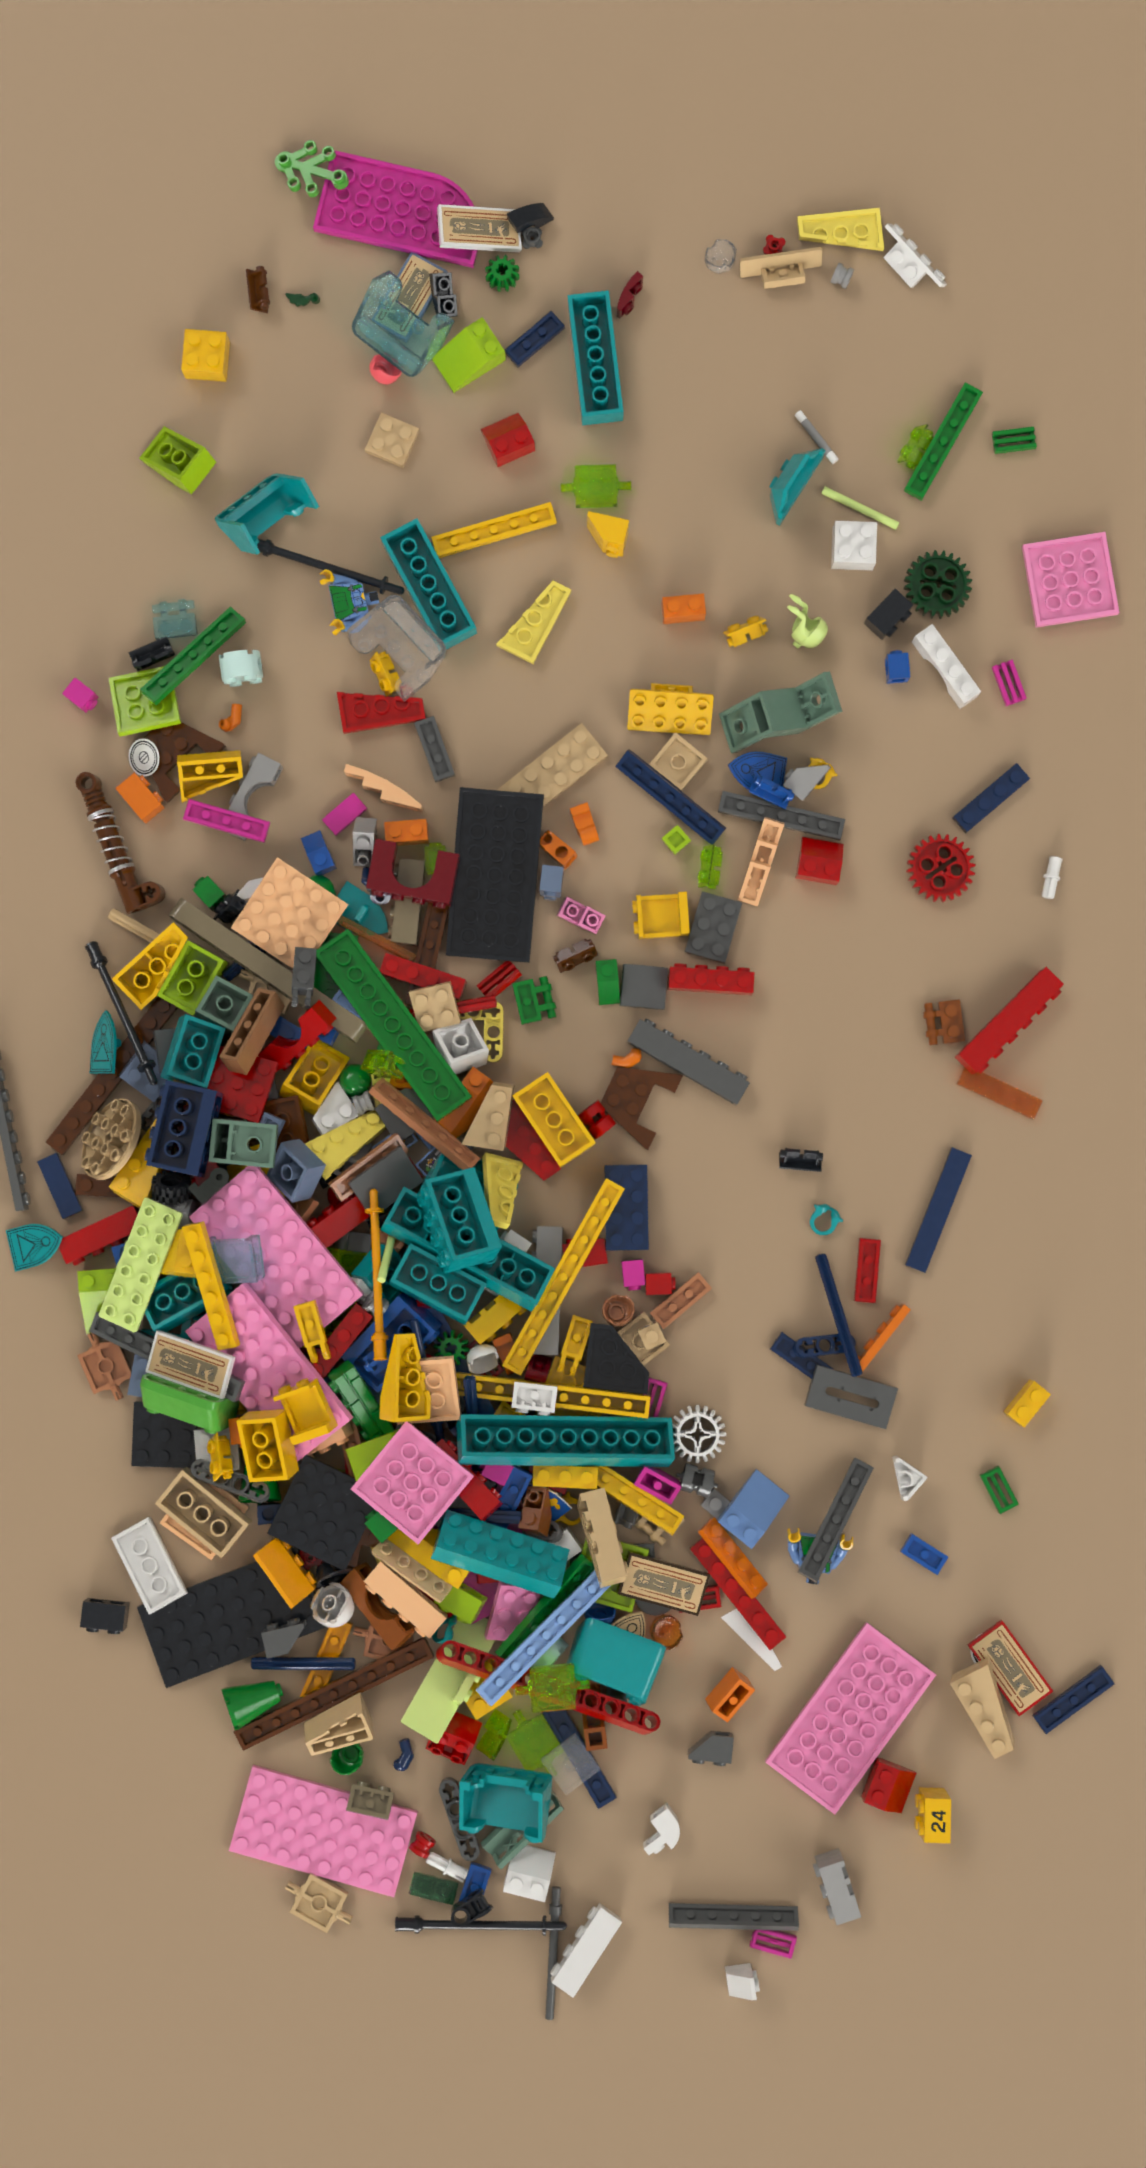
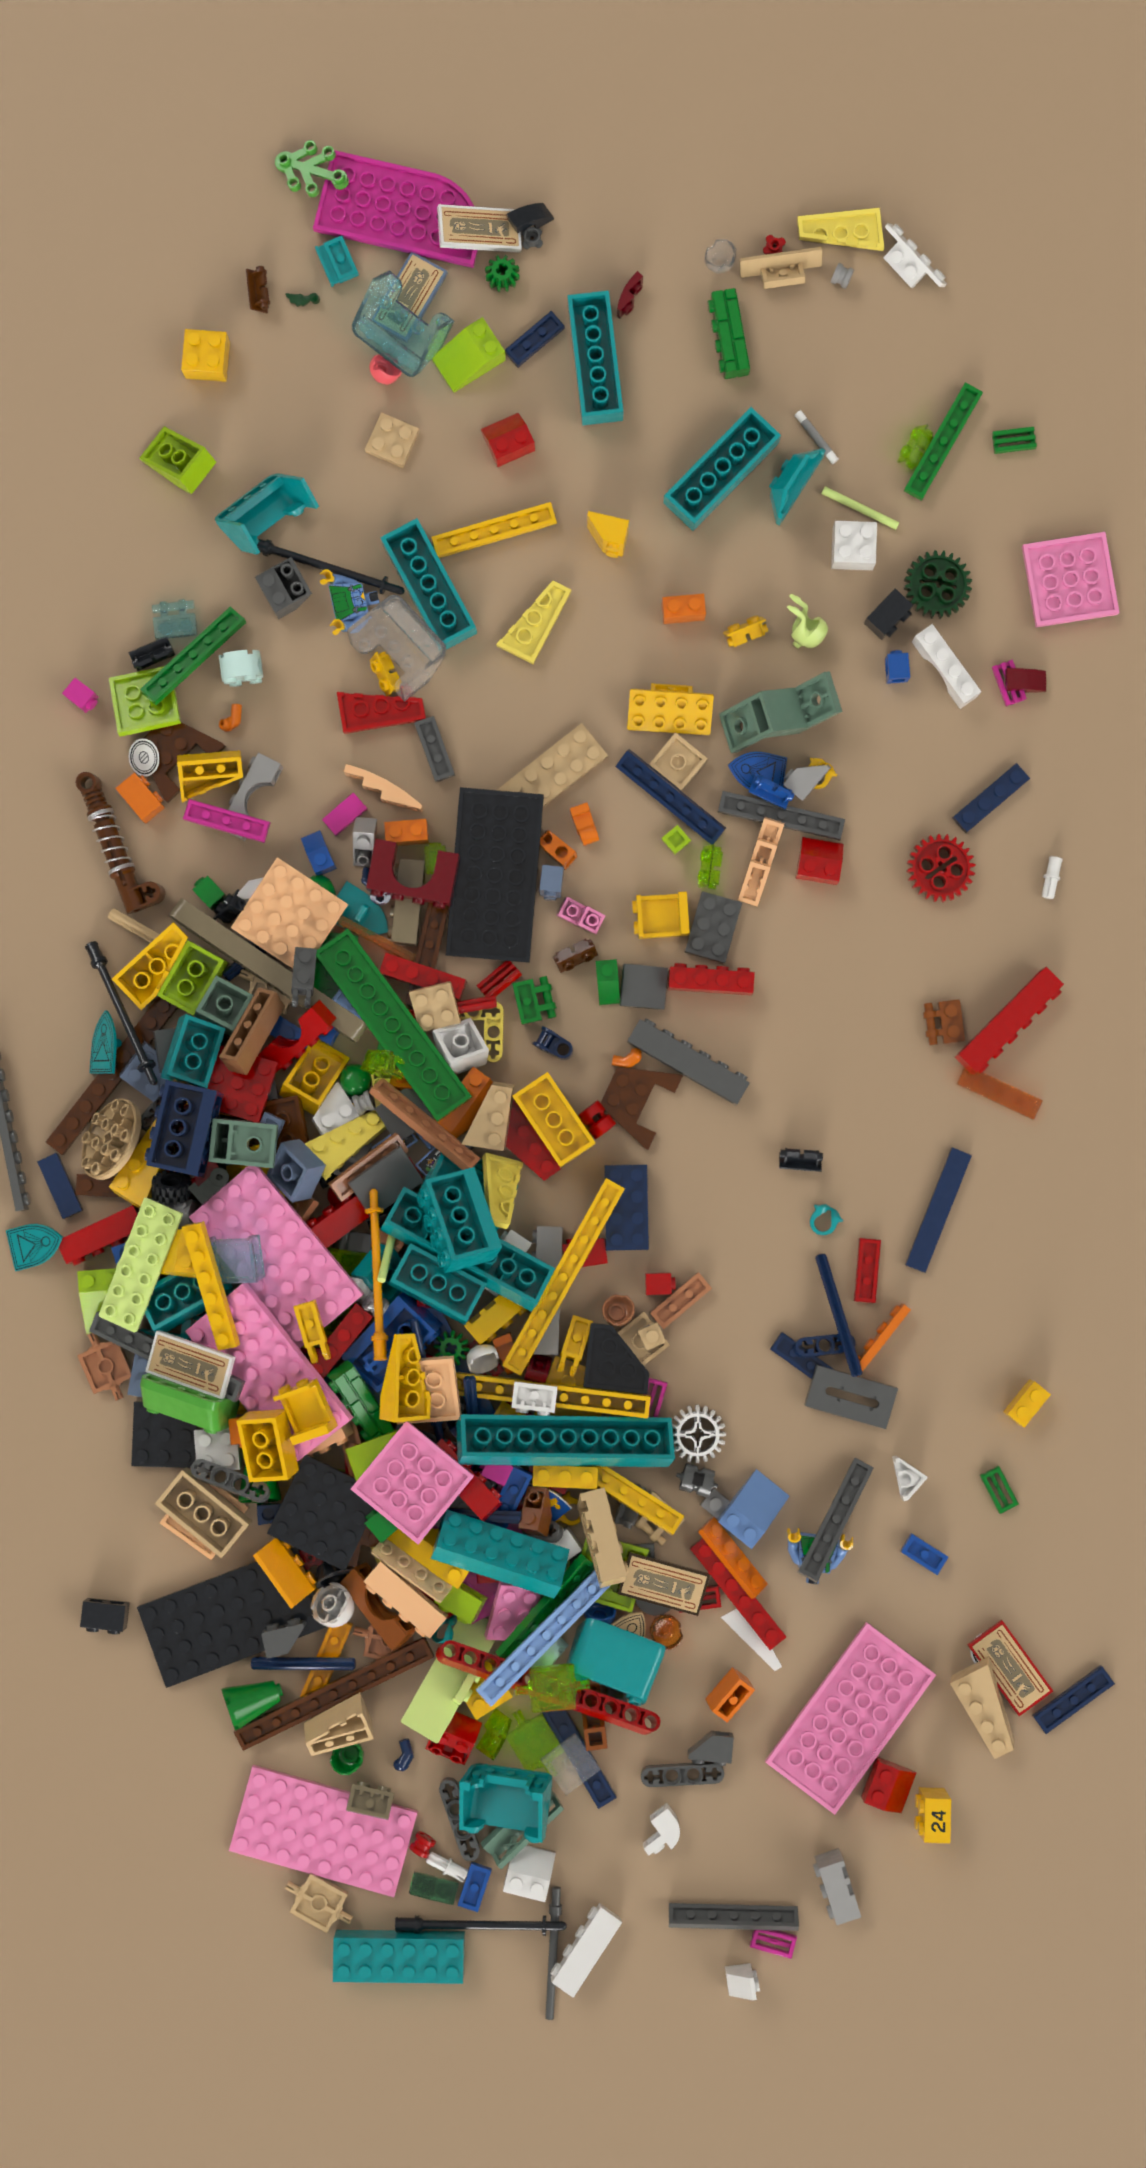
(149, 1565): white tile -> none
(218, 1448): yellow hinge -> none
(284, 587): none -> dark grey slope
(336, 261): none -> teal plate
(398, 1956): none -> teal brick
(442, 293): black slope -> none
(473, 1905): black piece -> none
(552, 1043): none -> dark blue piece
(595, 486): clear neon green plate -> none
(633, 1274): dark pink brick -> none
(658, 1483): dark pink slope -> none
(682, 1779): none -> dark grey beam
(722, 469): none -> teal brick
(730, 333): none -> green brick
(1025, 680): none -> dark red slope

